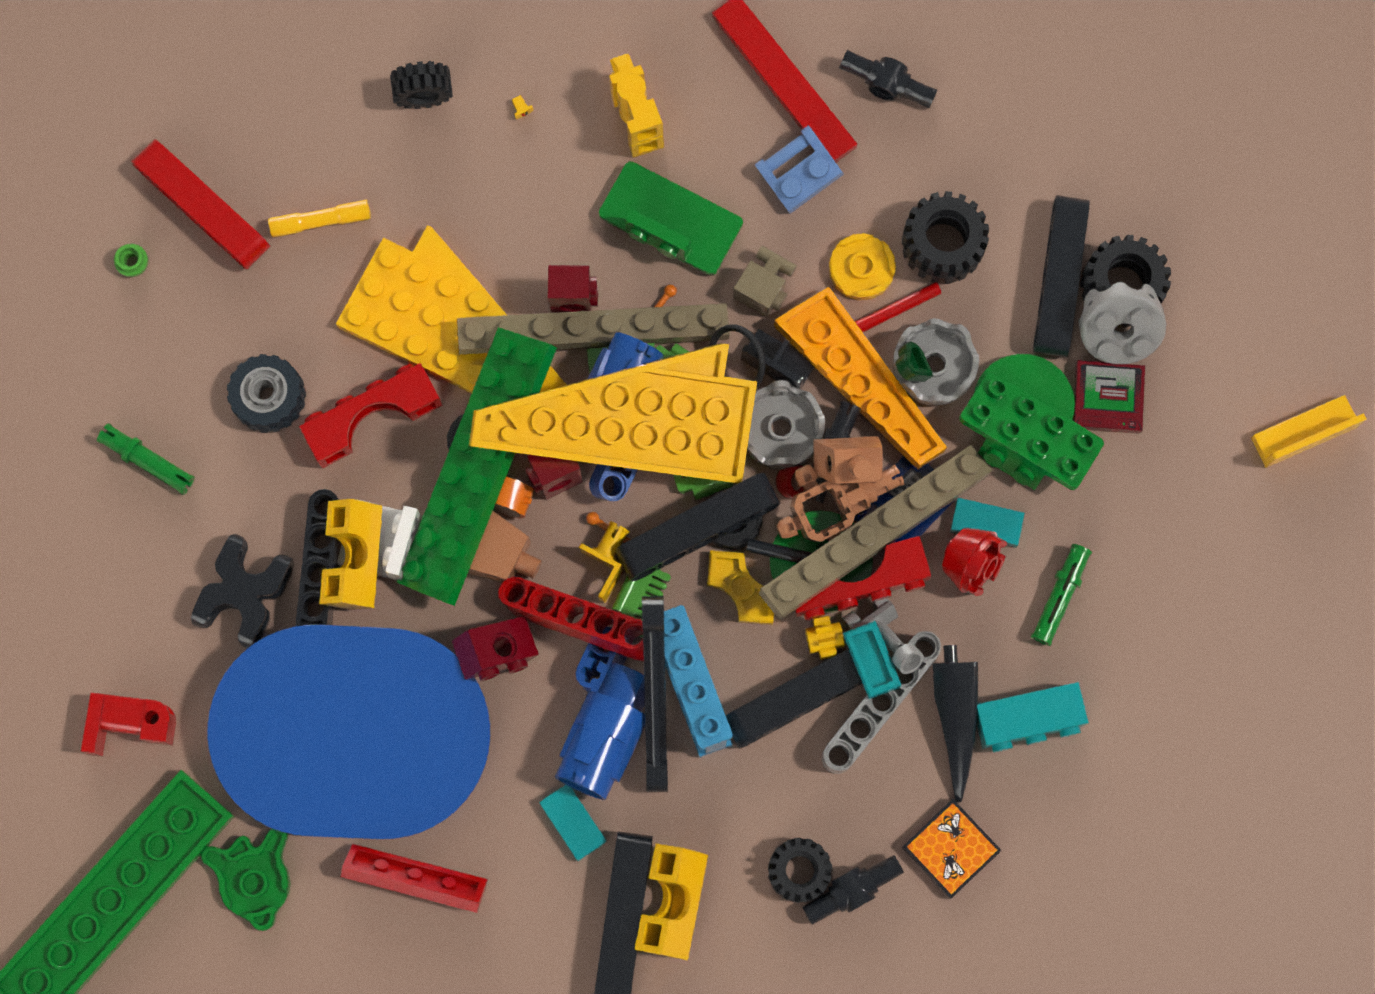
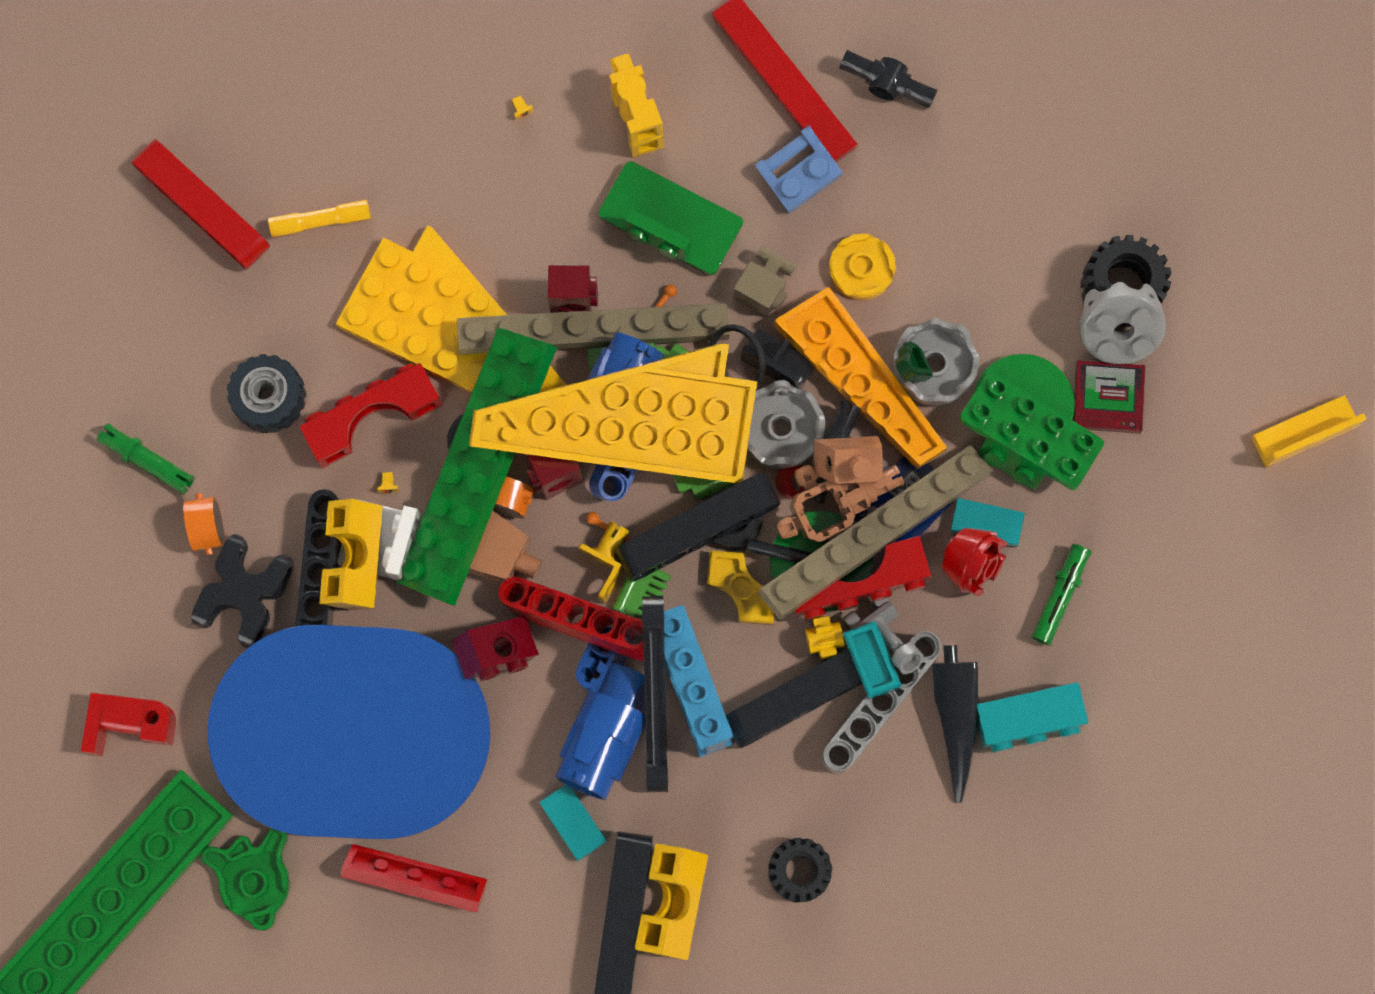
(124, 254): bright green plate -> none
(204, 523): none -> orange piece
(388, 484): none -> yellow piece
(421, 85): black tyre -> none
(853, 889): black pin -> none
(899, 307): red bar -> none
(951, 212): black tyre -> none
(951, 849): tile -> none
(1061, 276): black beam -> none

